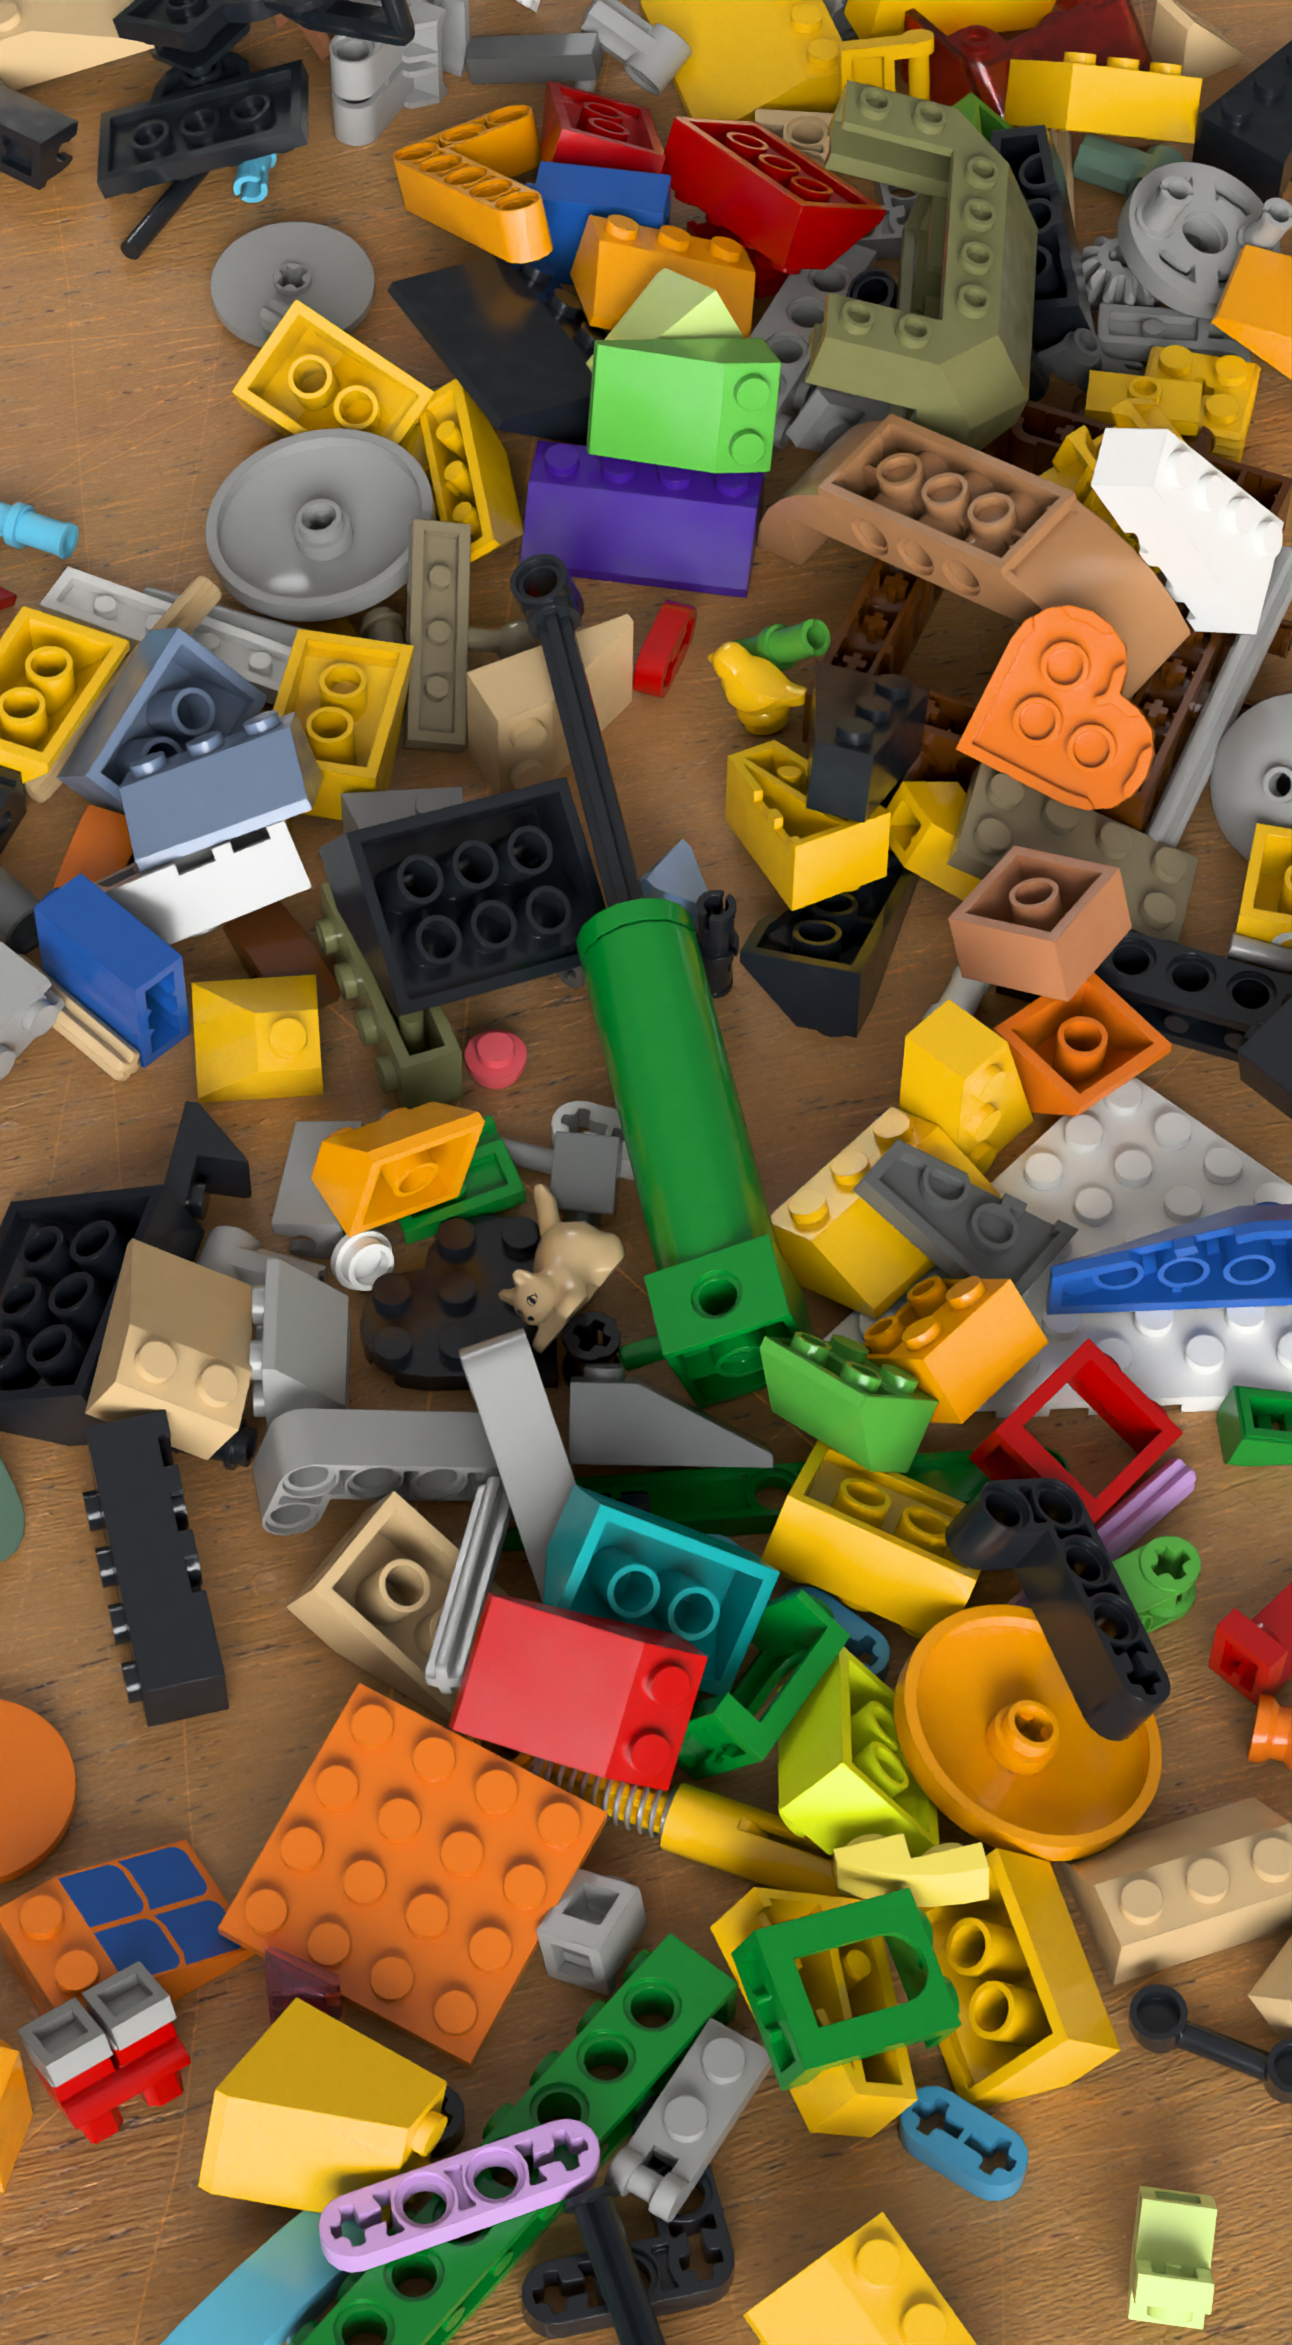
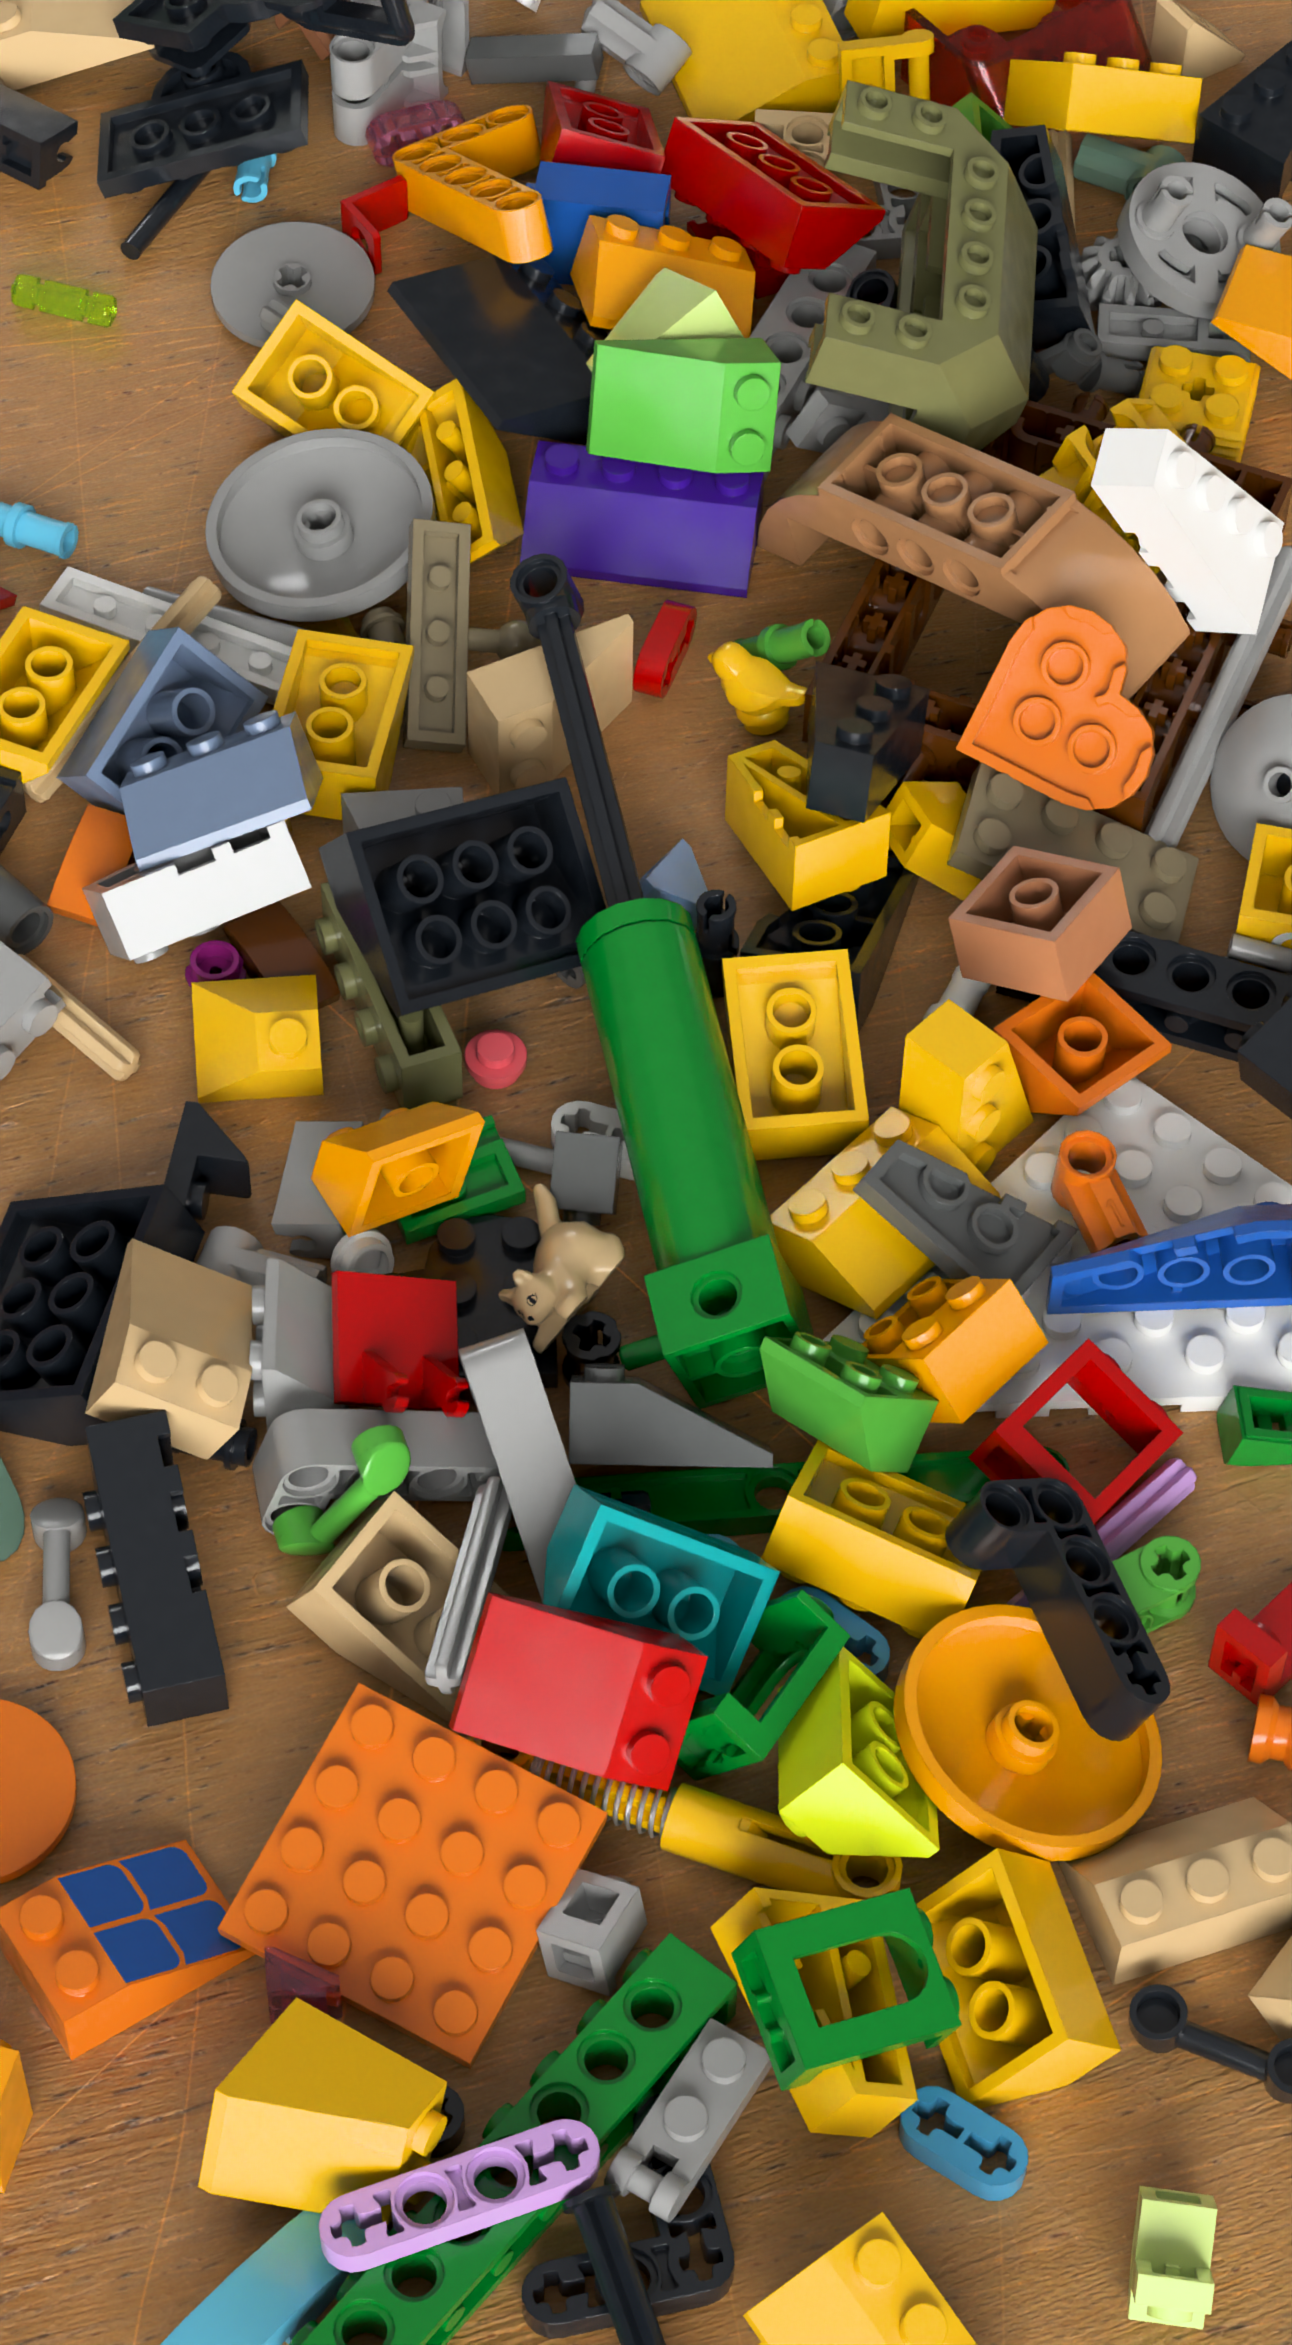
(56, 1626): none -> light grey bar
(64, 300): none -> clear neon green axle
(111, 2054): hips -> none
(114, 966): blue brick -> none
(212, 958): none -> magenta plate
(372, 212): none -> red bracket
(382, 1465): none -> bright green bar
(396, 1343): none -> red plate
(409, 126): none -> clear pink beam
(795, 1052): none -> yellow slope
(939, 1877): light yellow slope -> none
(1098, 1198): none -> orange piece
(1175, 398): yellow plate -> none

